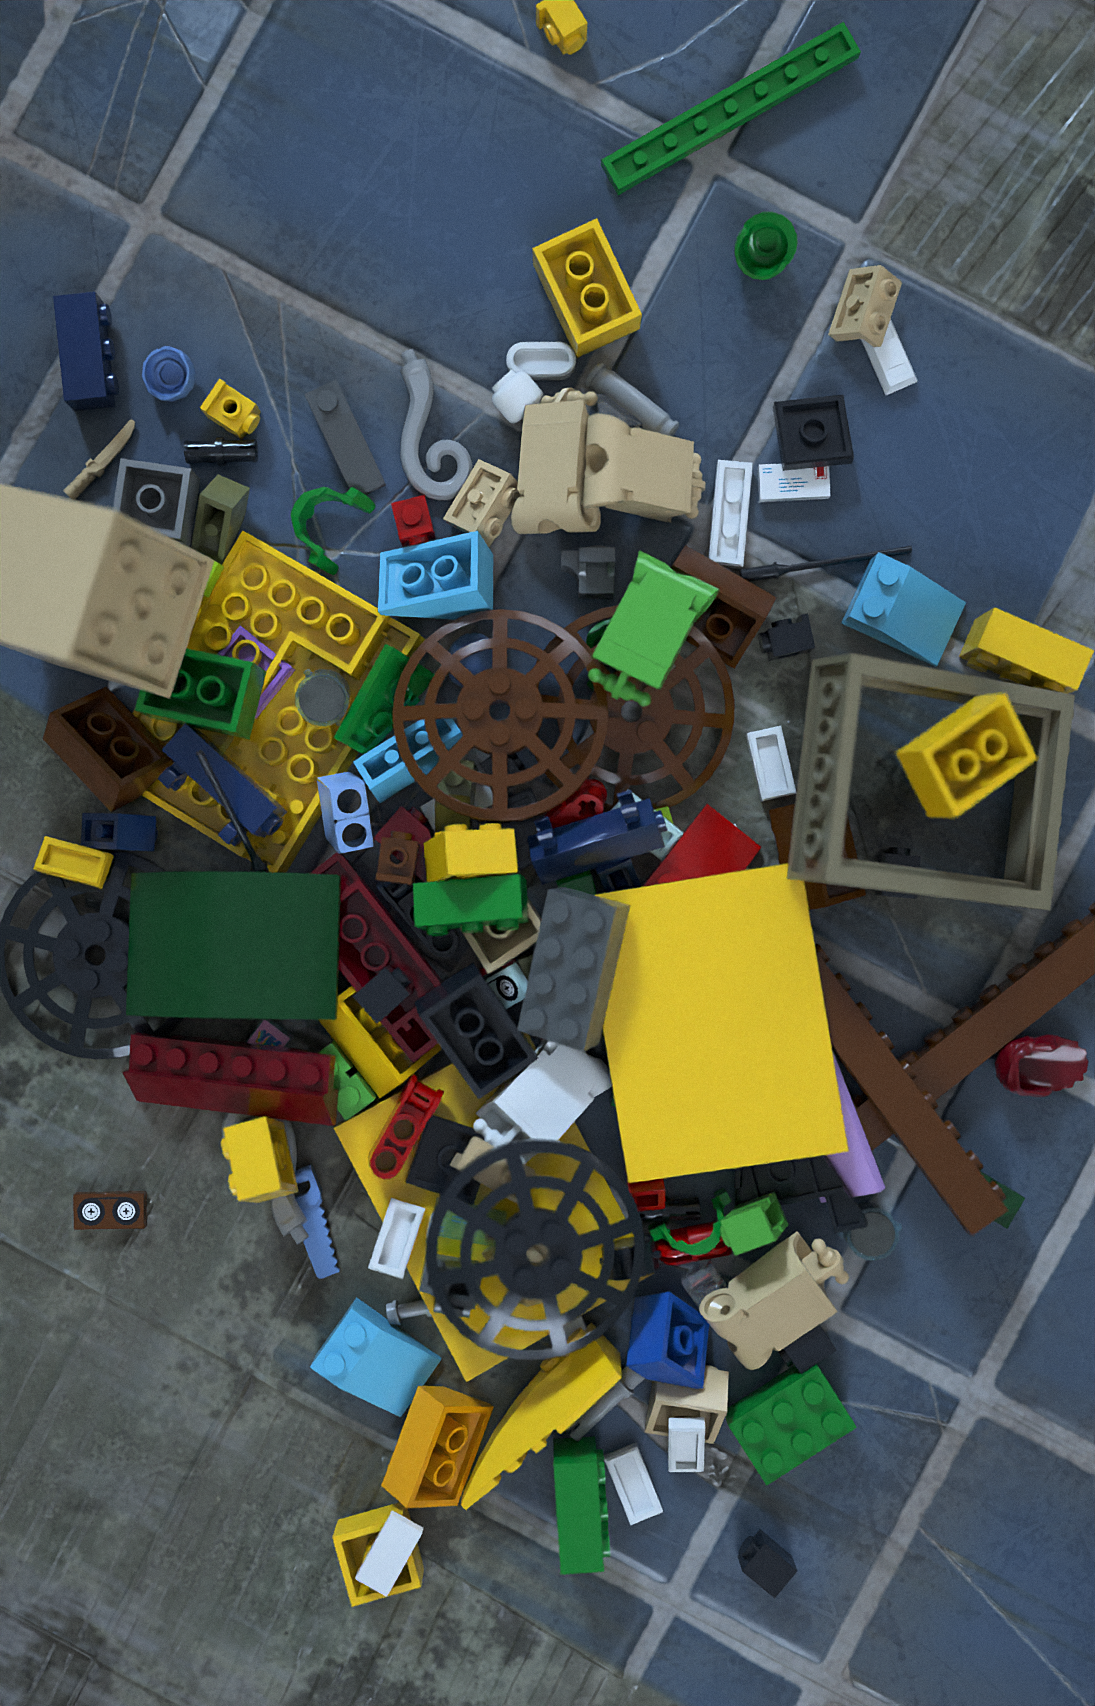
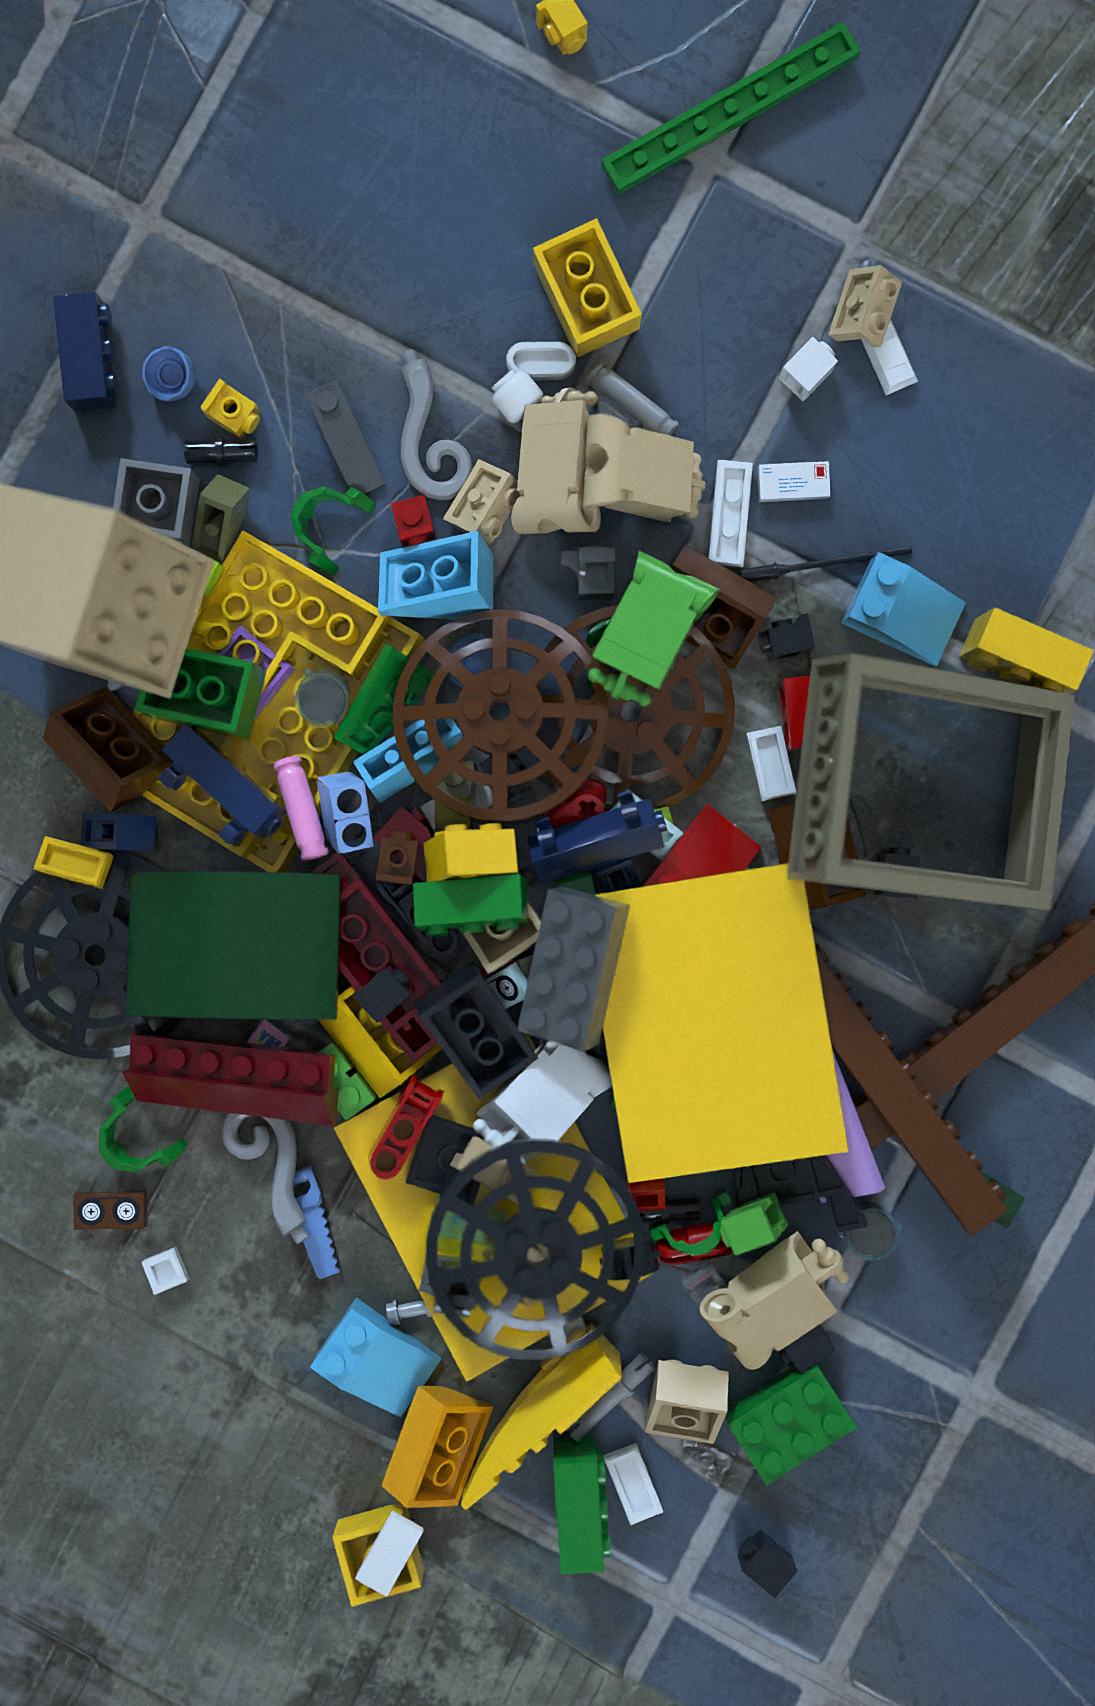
(96, 467): tan piece -> none
(115, 1154): none -> green helmet
(165, 1270): none -> white tile
(257, 863): black piece -> none
(259, 1160): yellow brick -> none
(300, 808): none -> bright pink axle
(396, 1238): white tile -> none
(668, 1341): blue slope -> none
(686, 1444): white tile -> none
(765, 245): green helmet -> none
(793, 707): none -> red slope
(808, 368): none -> white brick
(813, 432): black tile -> none
(966, 755): yellow brick -> none
(1040, 1065): dark red hair -> none

